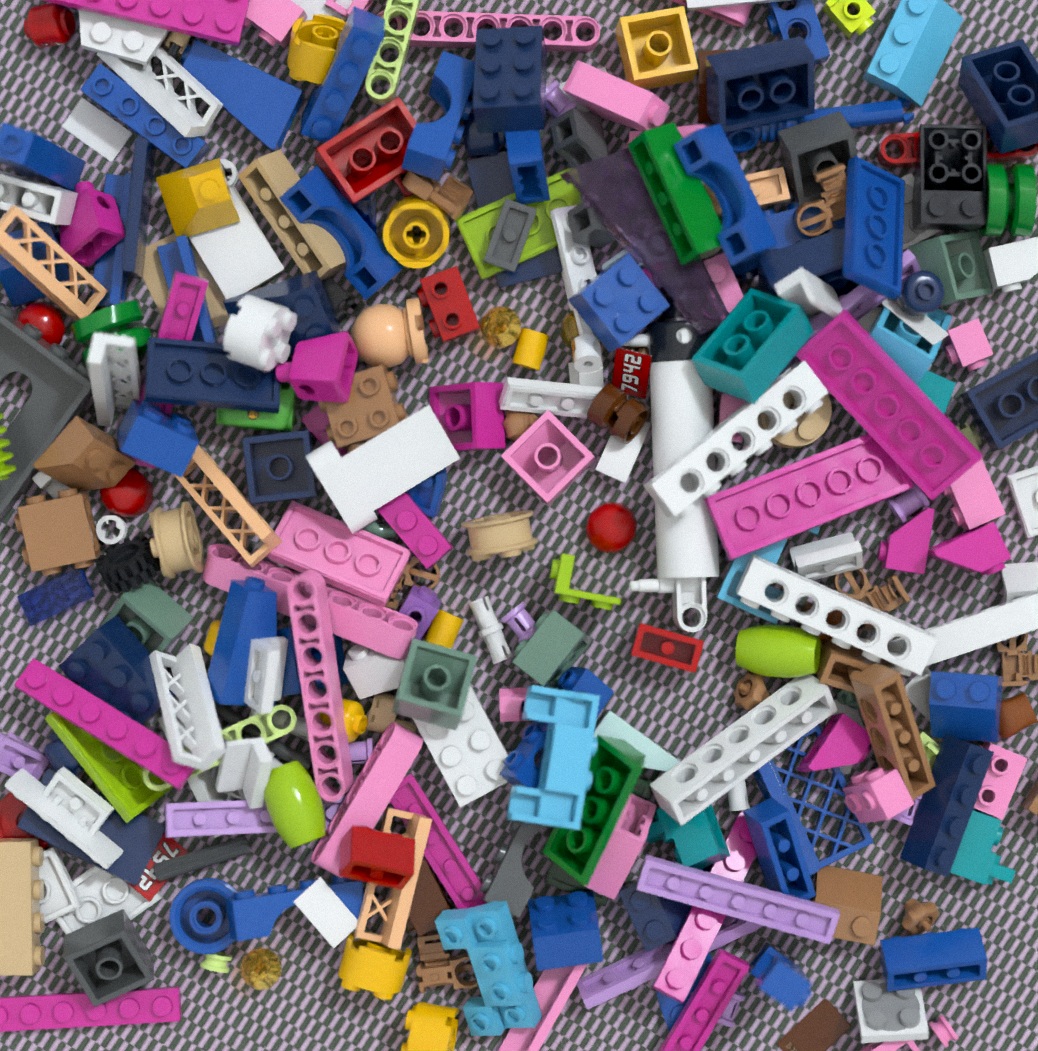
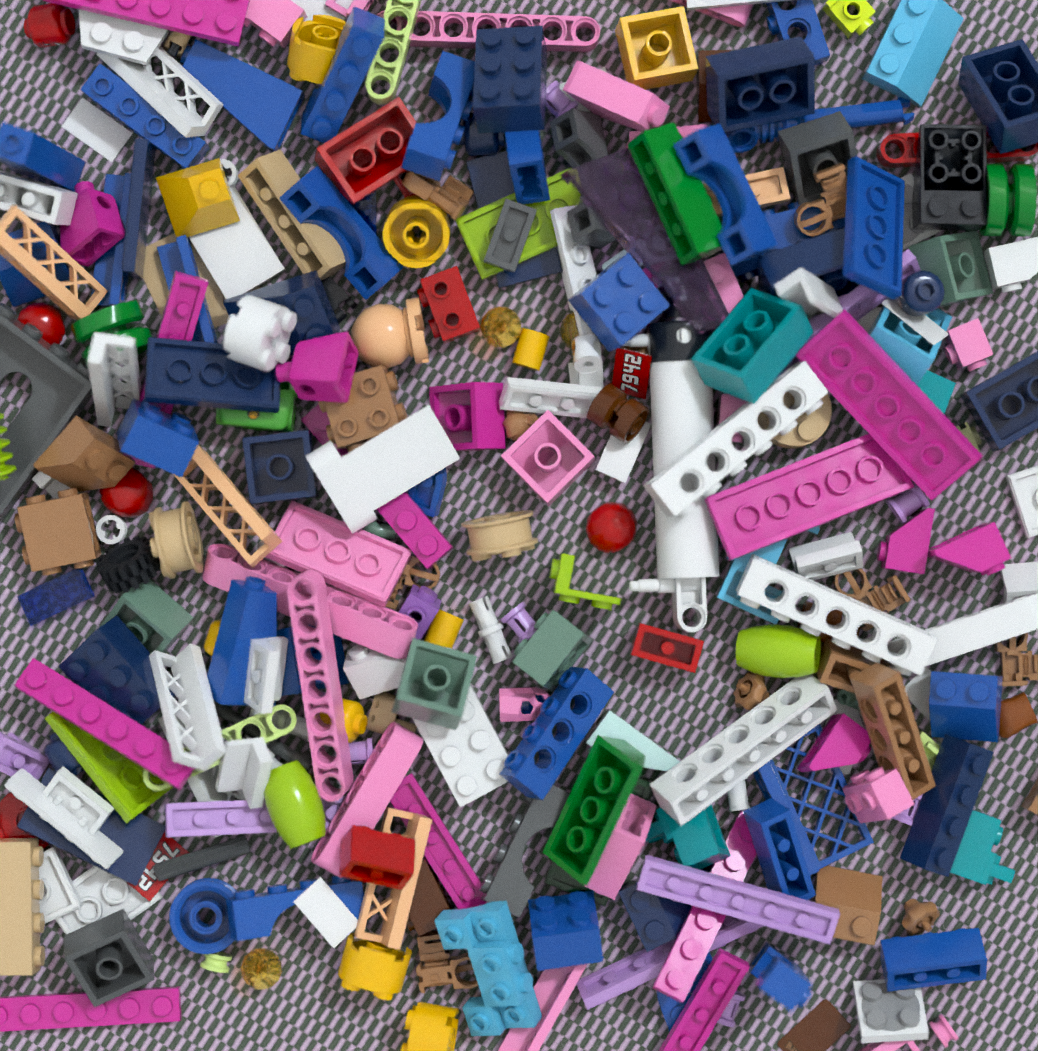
(565, 758): medium azure bracket -> none
(974, 498): bright pink brick -> none
(999, 780): bright pink brick -> none

